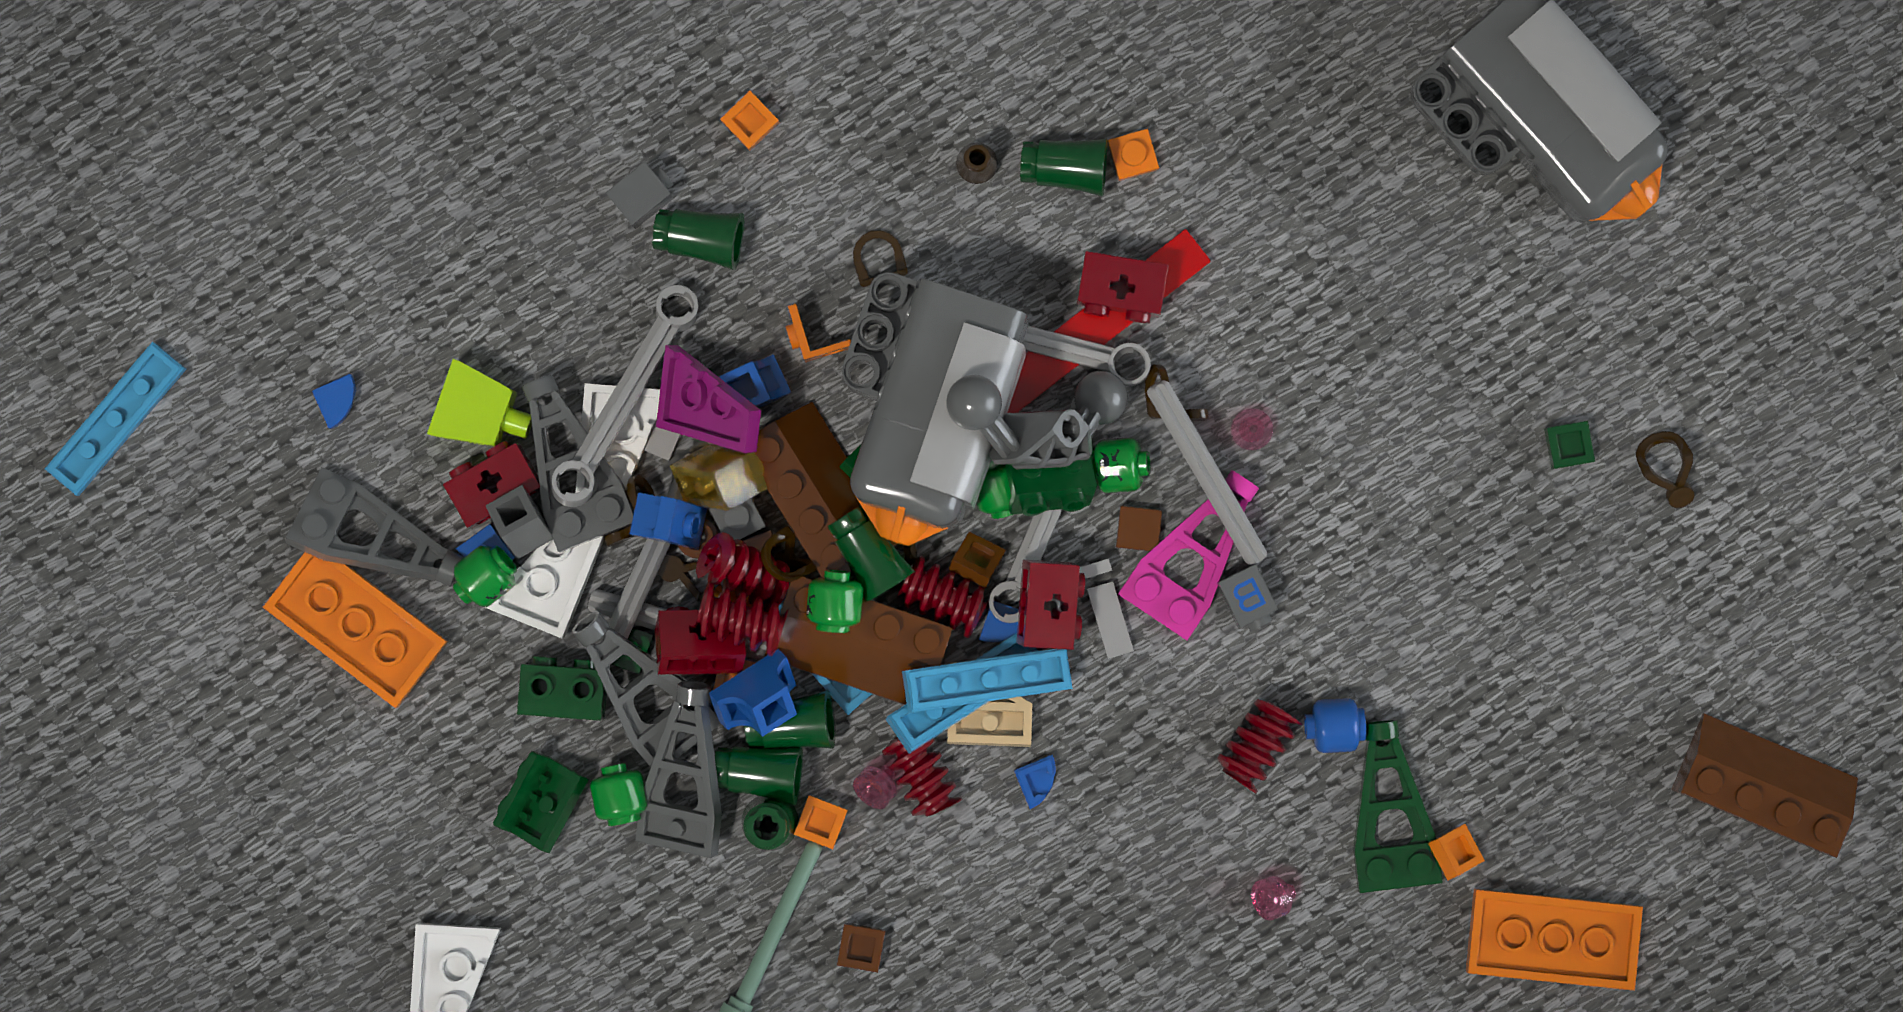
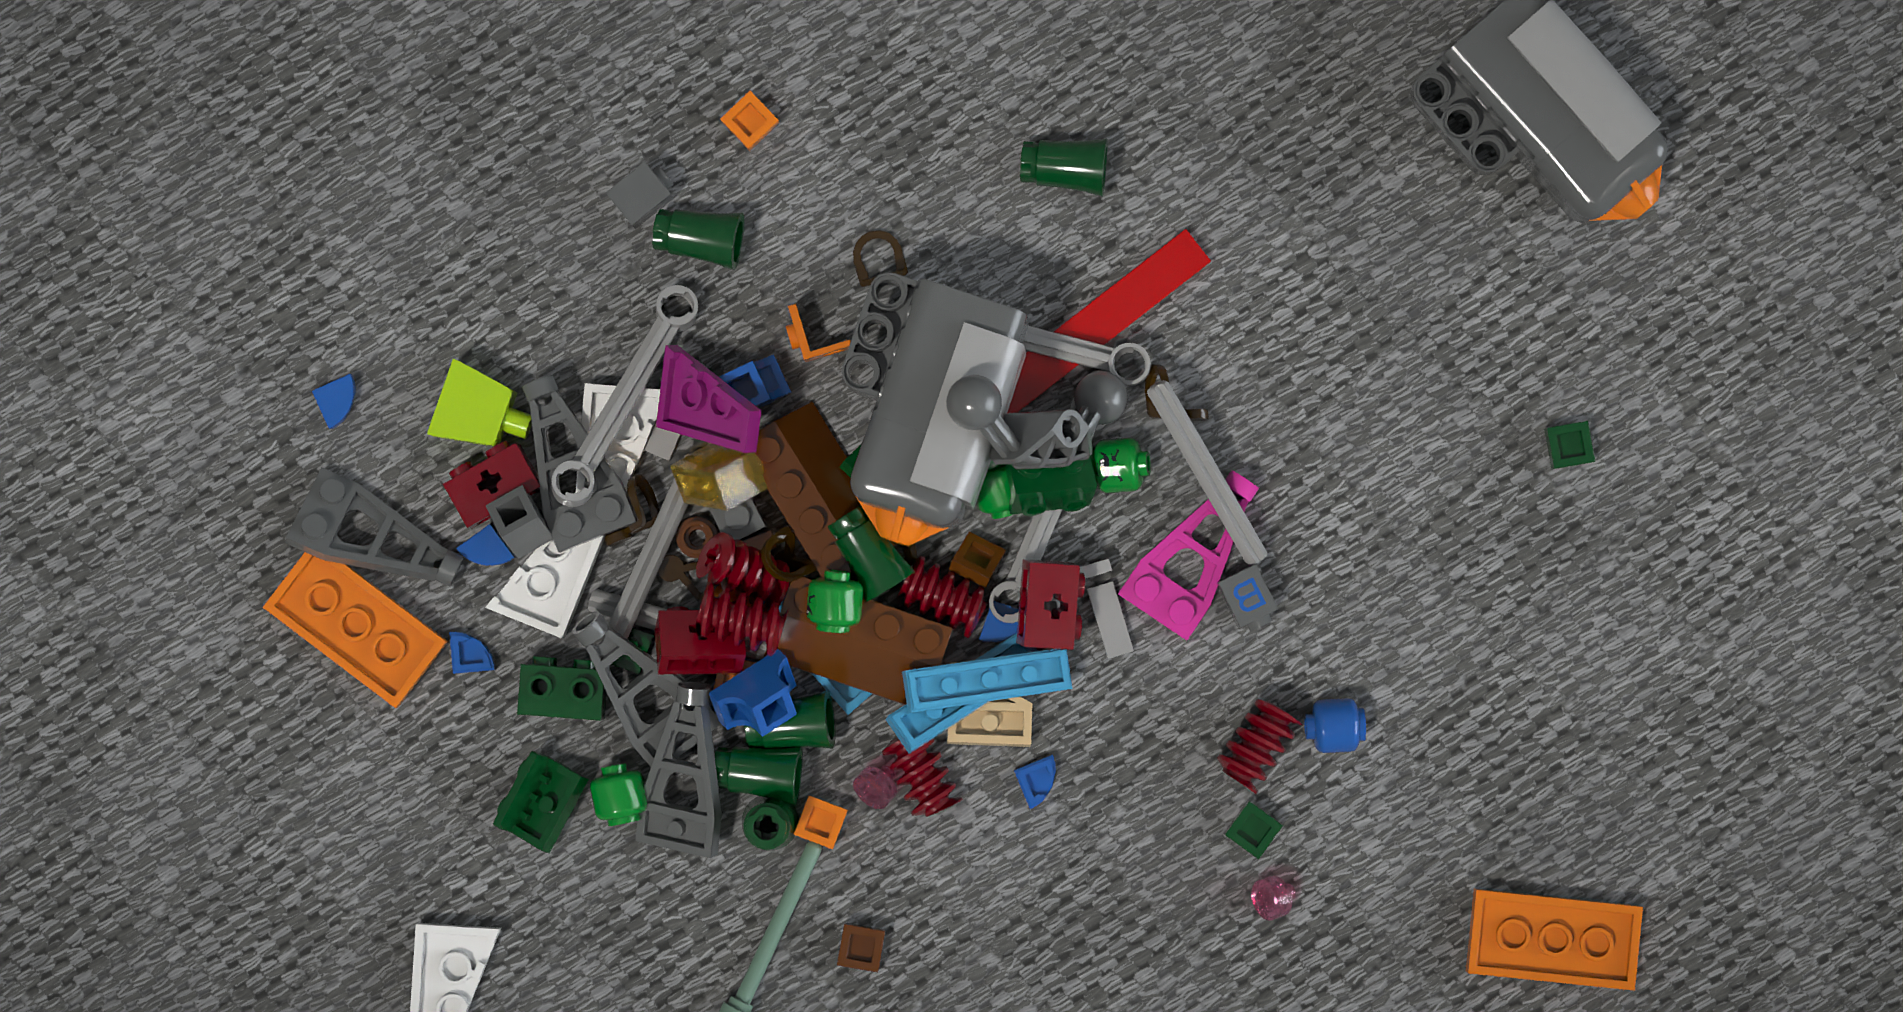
(115, 419): dark azure tile -> none
(469, 654): none -> blue tile
(484, 575): green head -> none
(668, 520): blue brick -> none
(973, 173): dark brown cone -> none
(1133, 154): orange plate -> none
(1138, 528): reddish brown tile -> none
(1144, 277): dark red brick -> none
(1241, 431): clear pink tile -> none
(1253, 829): none -> dark green plate
(1394, 865): dark green plate -> none
(1456, 852): orange plate -> none
(1678, 493): dark brown piece -> none
(1768, 785): reddish brown slope -> none

